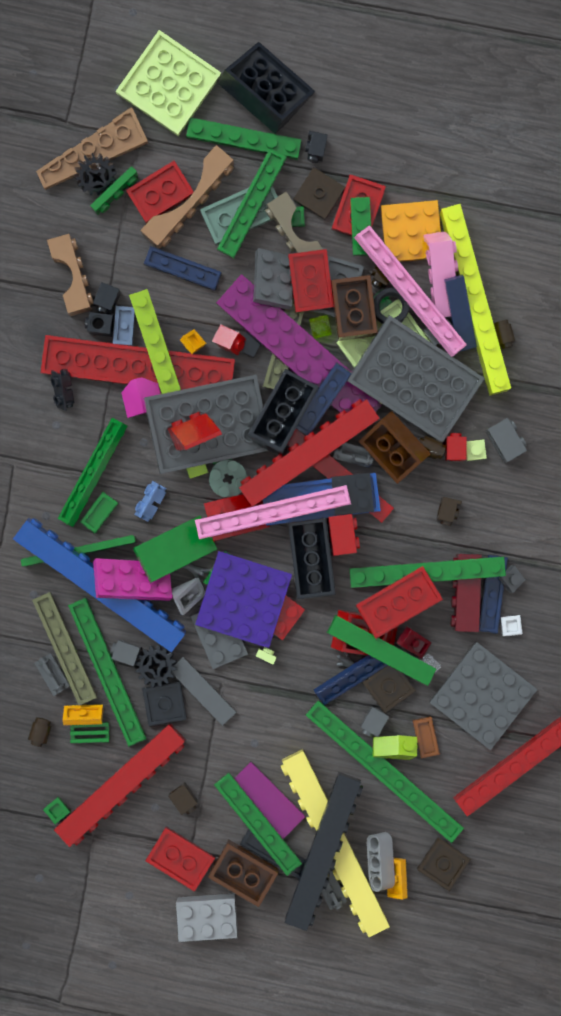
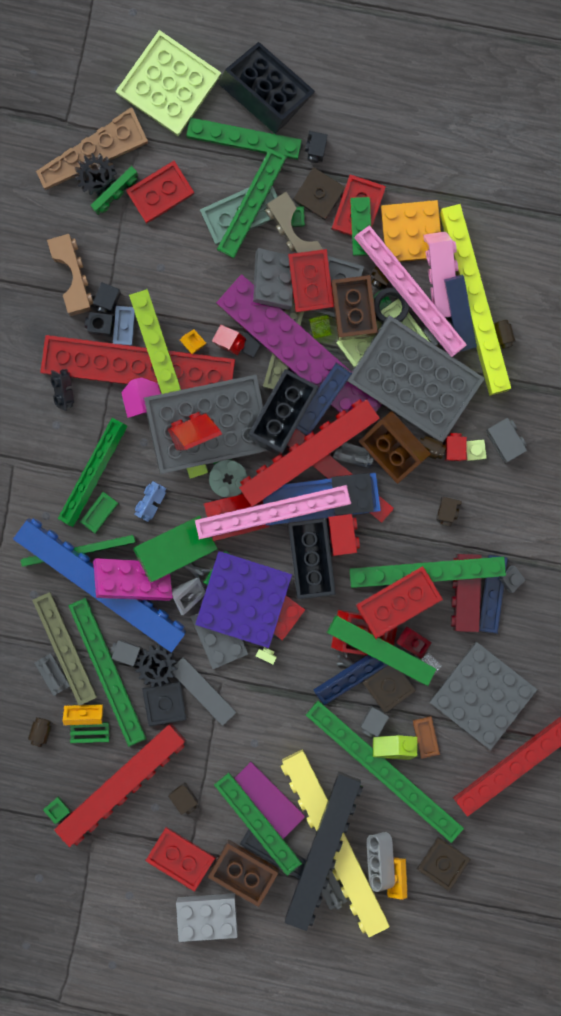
(162, 227): medium nougat arch -> none
(182, 268): dark blue tile -> none
(511, 625): white tile -> none

